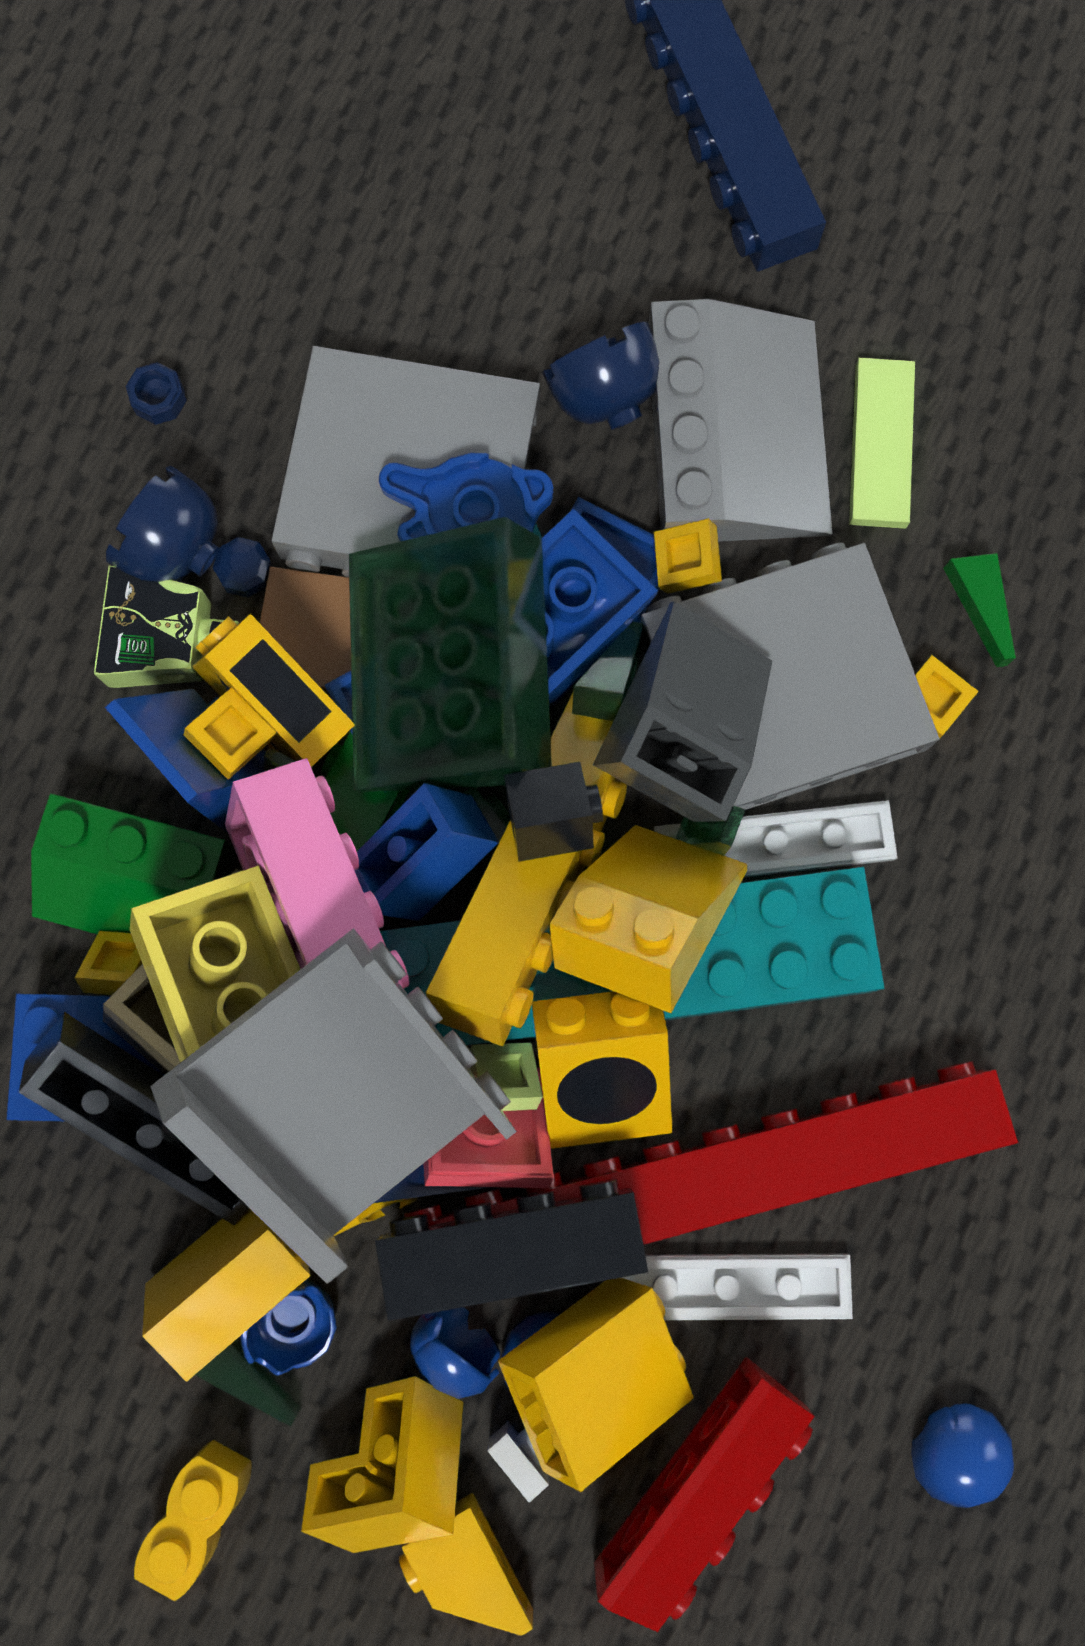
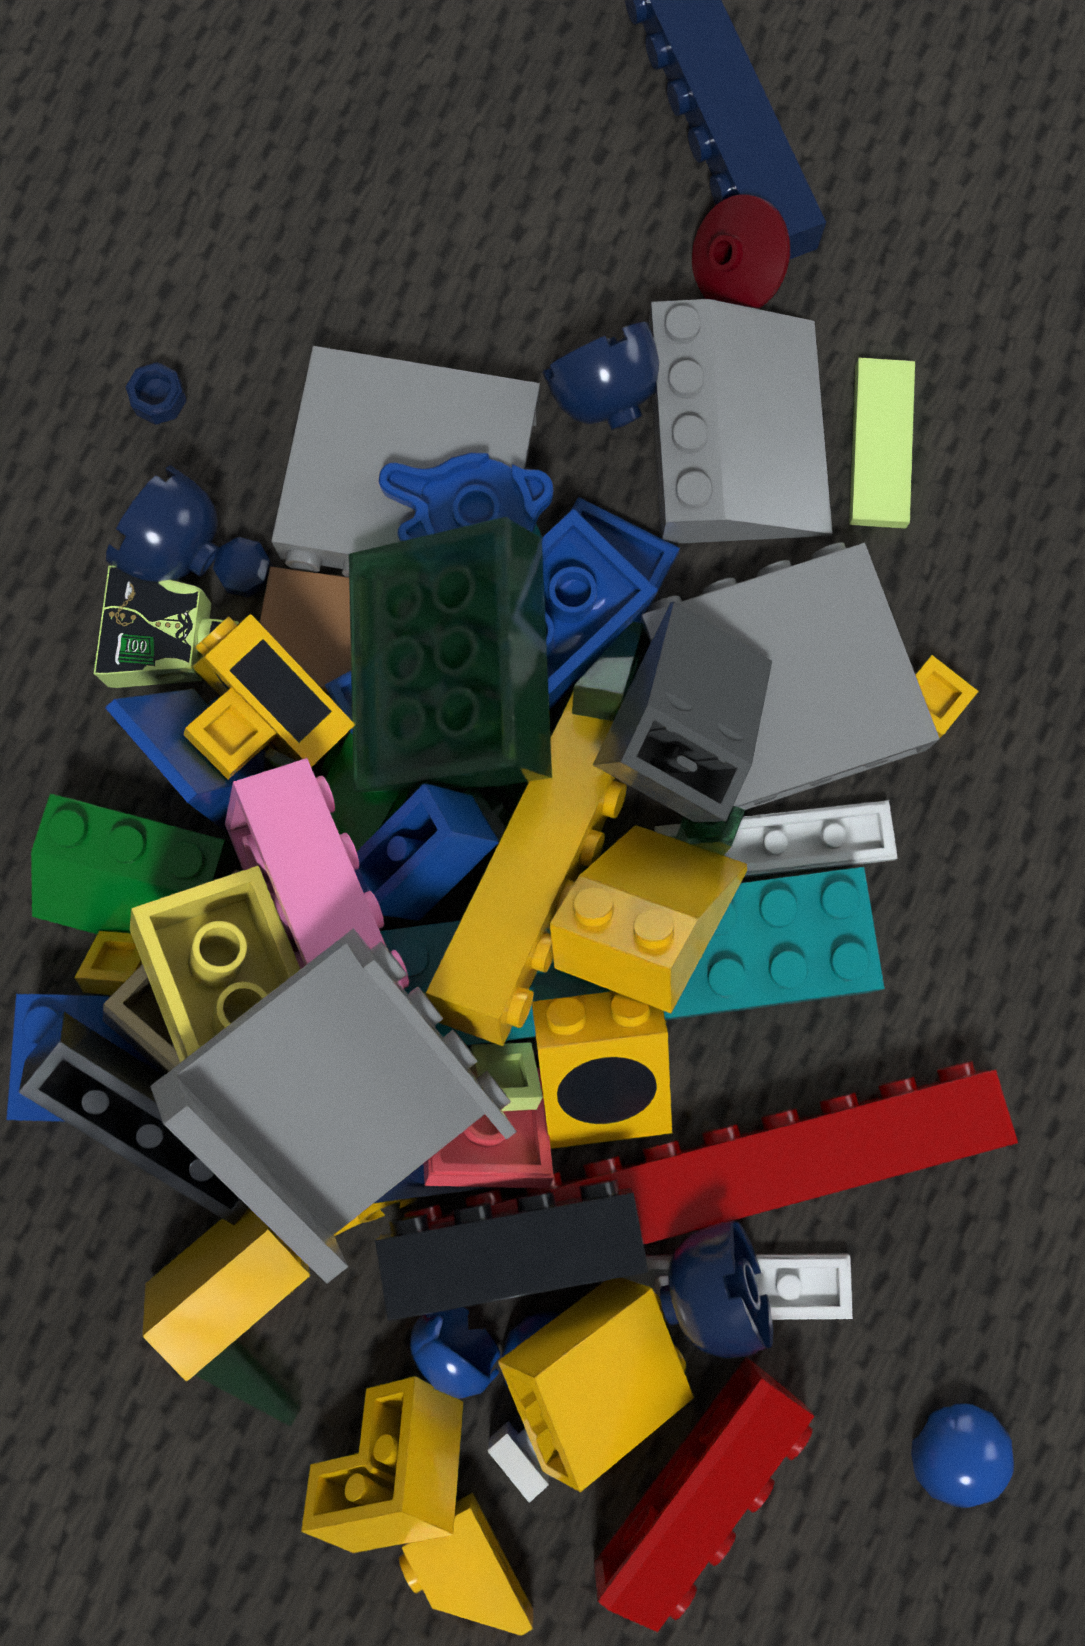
(191, 1528): yellow brick -> none
(281, 1351): blue hair -> none
(552, 810): black brick -> none
(687, 556): yellow plate -> none
(717, 1293): none -> dark blue cylinder
(758, 252): none -> dark red dish
(983, 597): green piece -> none

